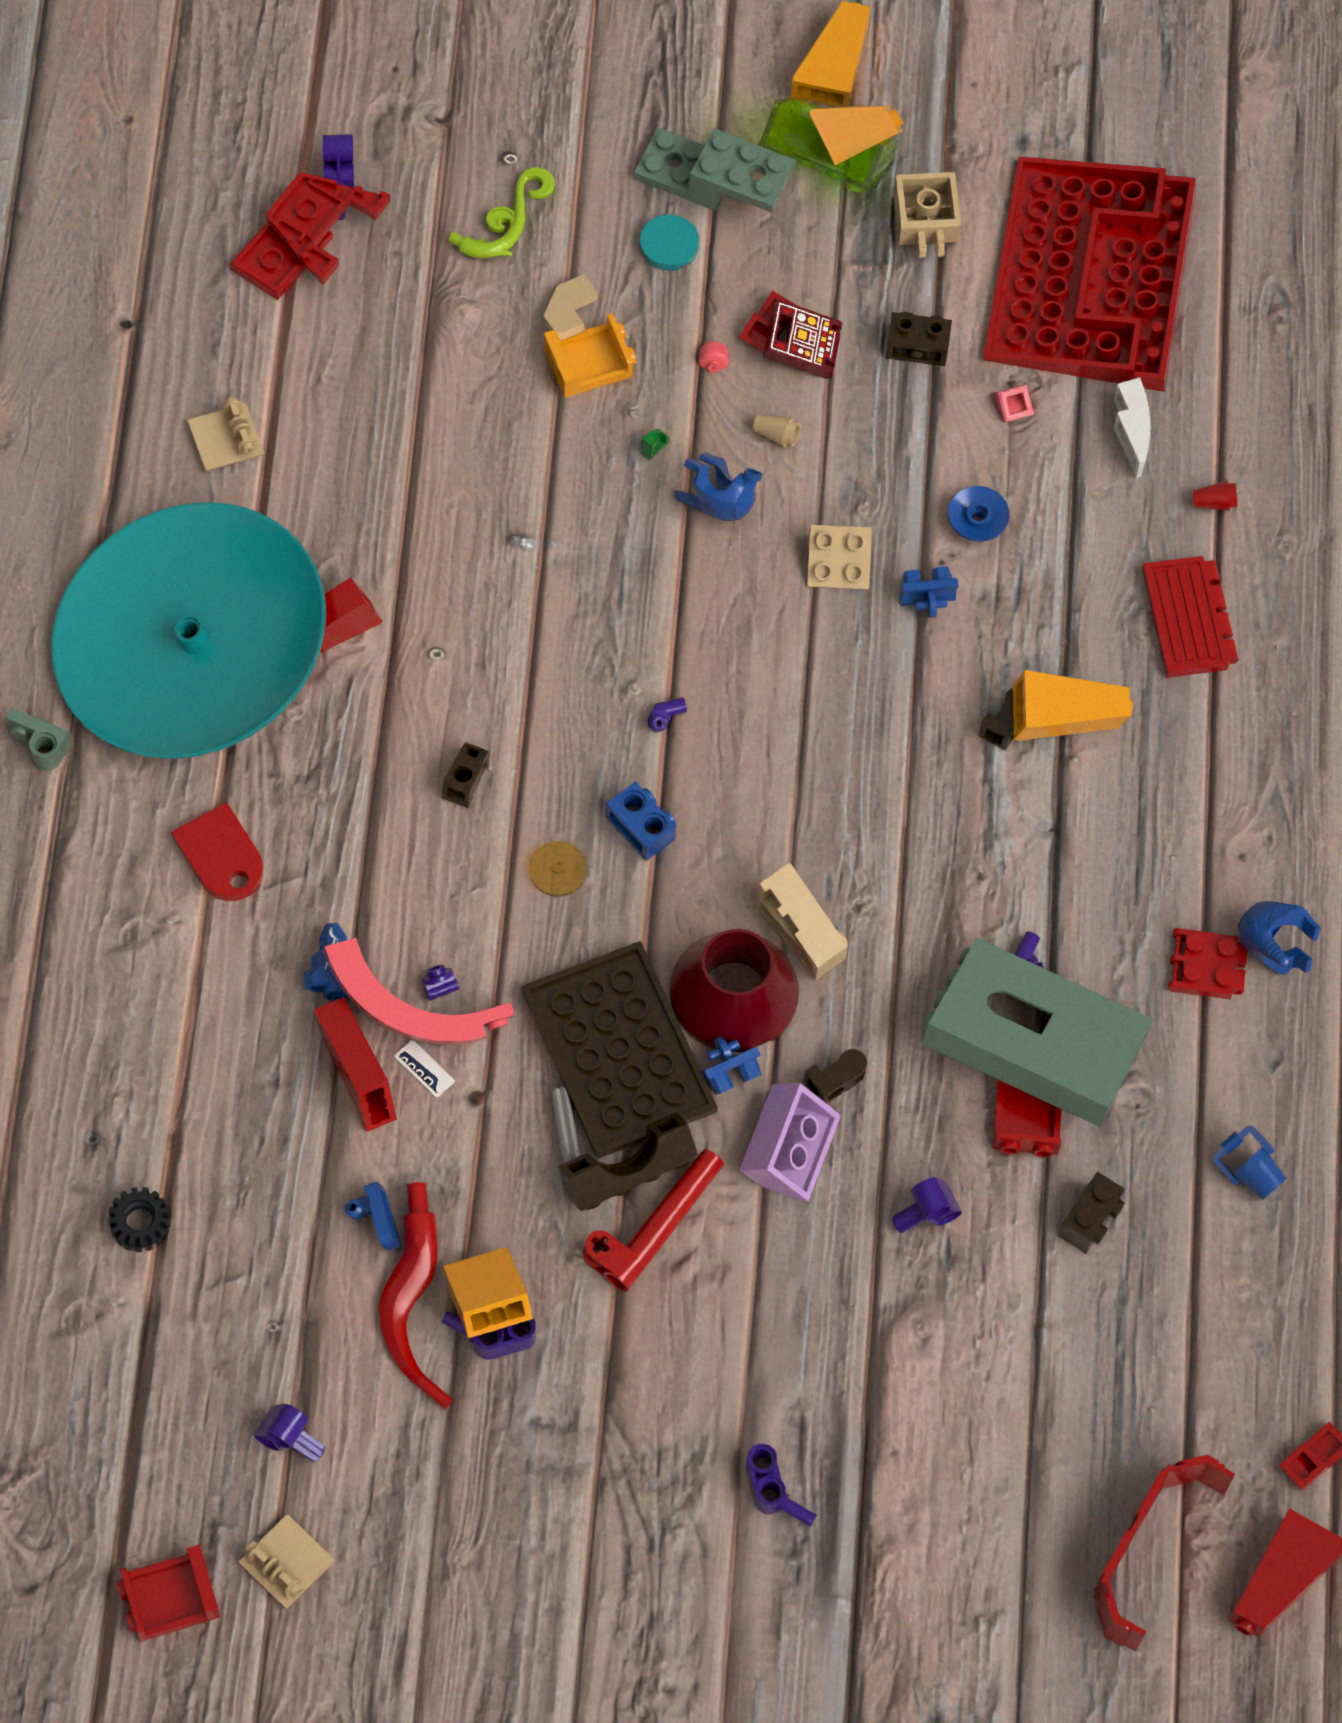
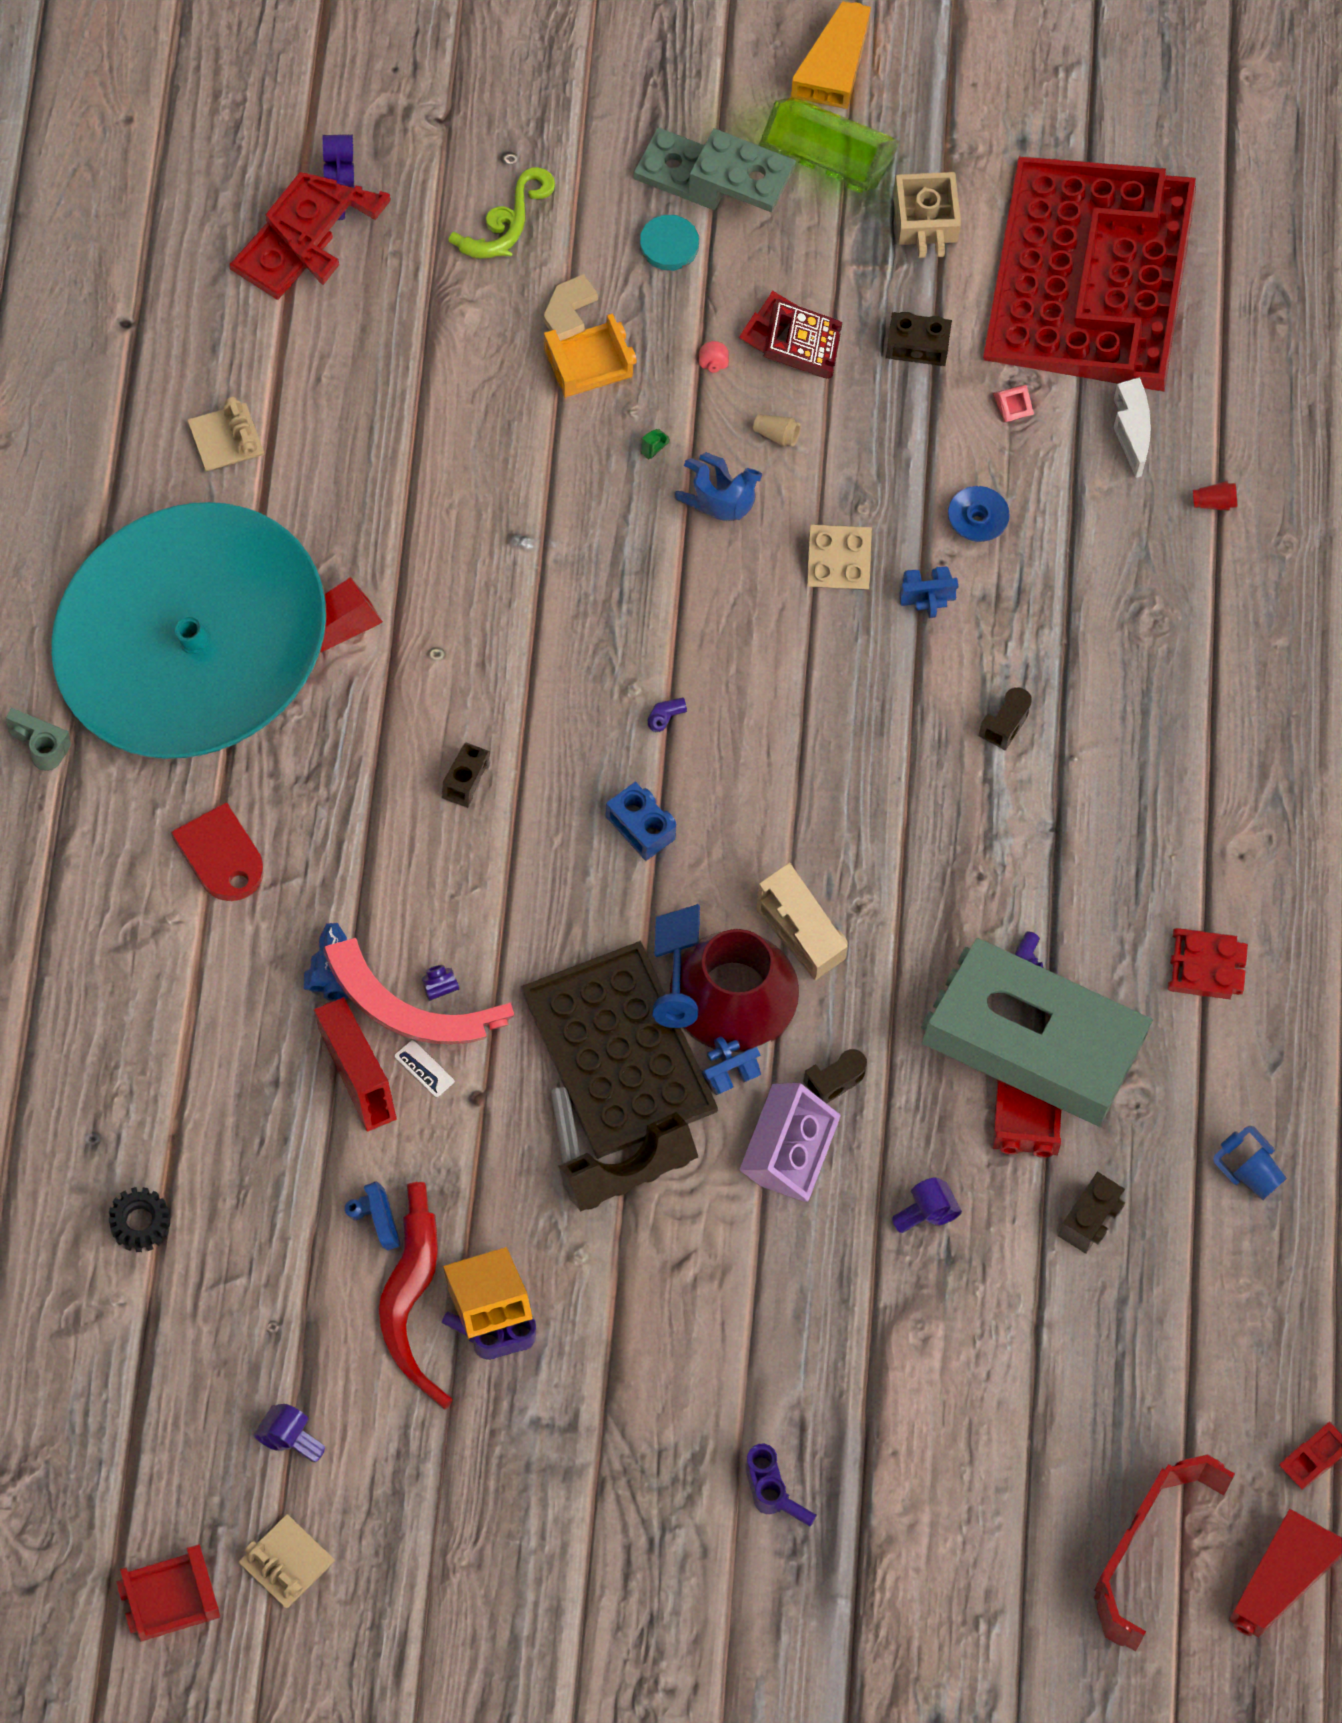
(557, 869): clear yellow piece -> none
(625, 1263): red axle -> none
(672, 934): none -> blue piece
(855, 128): light orange slope -> none
(1066, 706): light orange slope -> none
(1189, 616): red hinge -> none
(1261, 925): blue piece -> none

